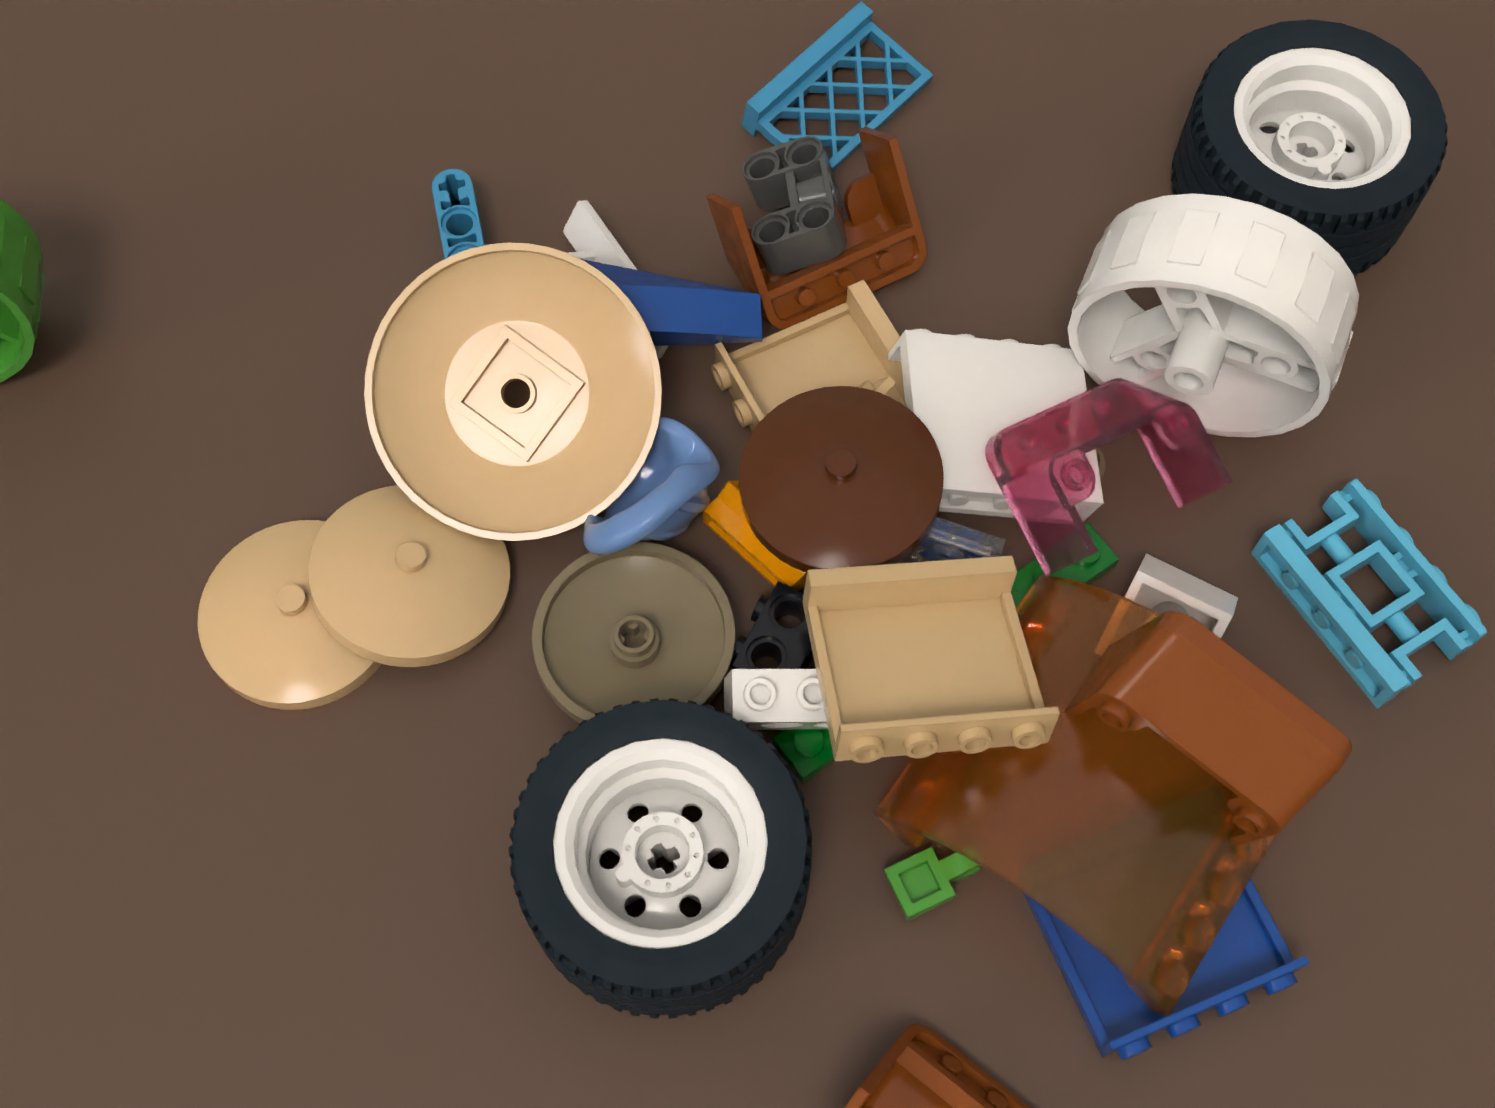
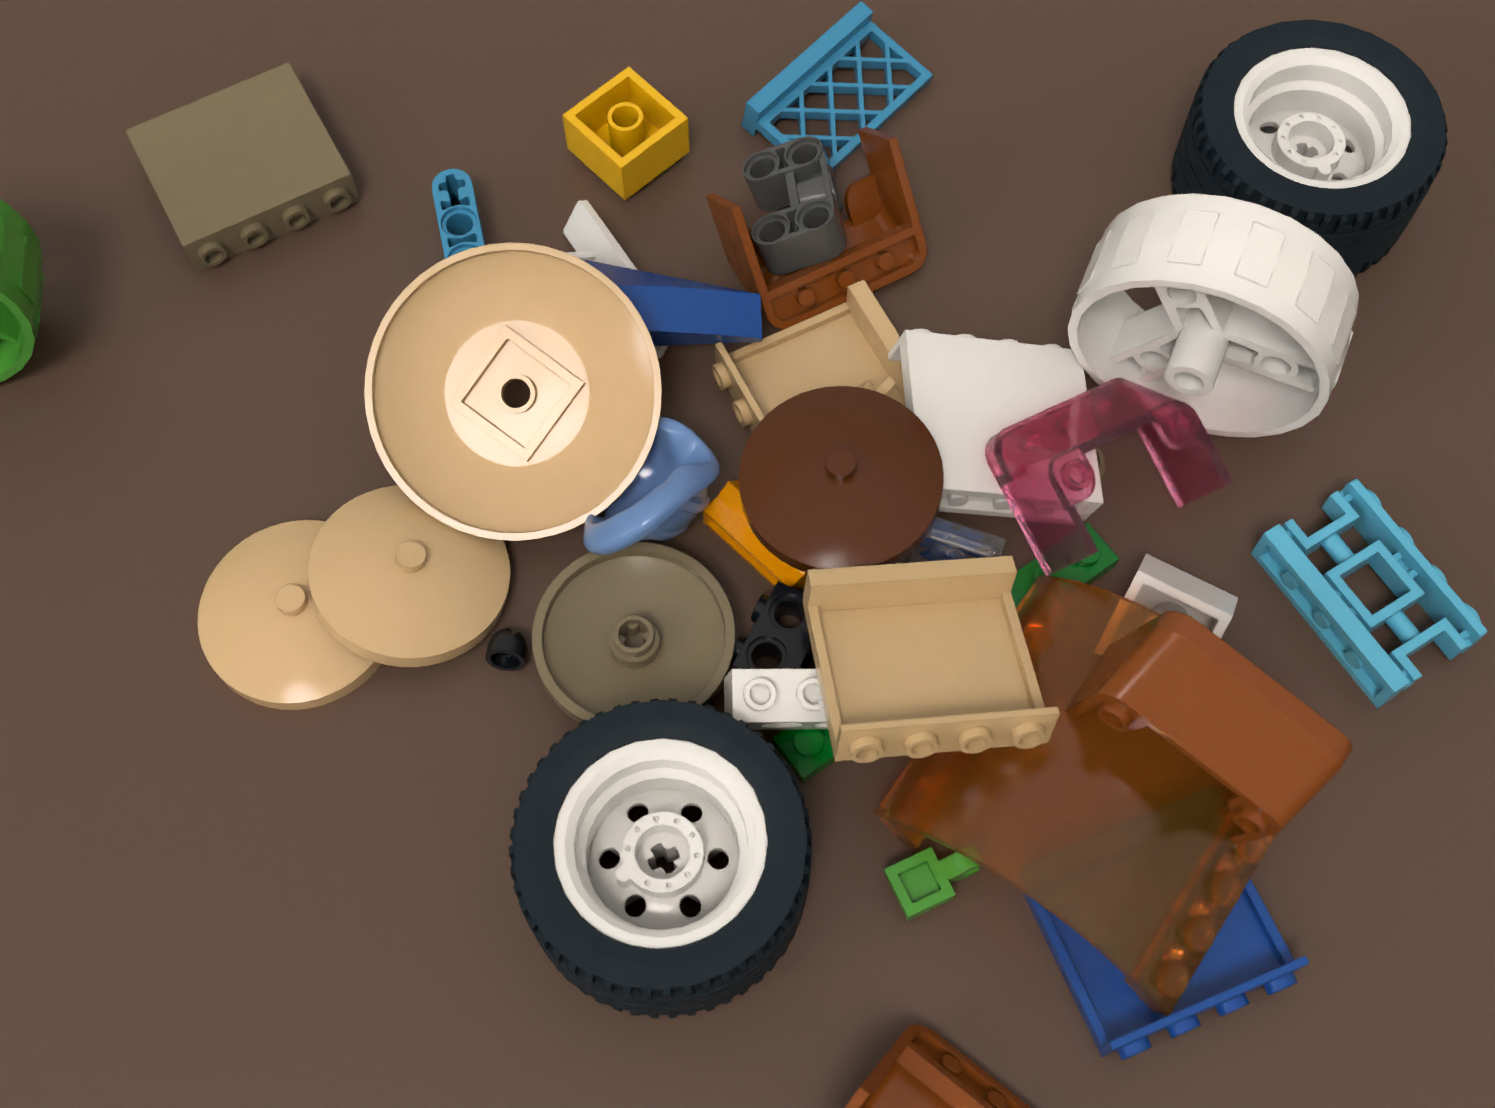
(243, 166): none -> dark tan panel
(507, 650): none -> black hinge
(626, 133): none -> yellow brick

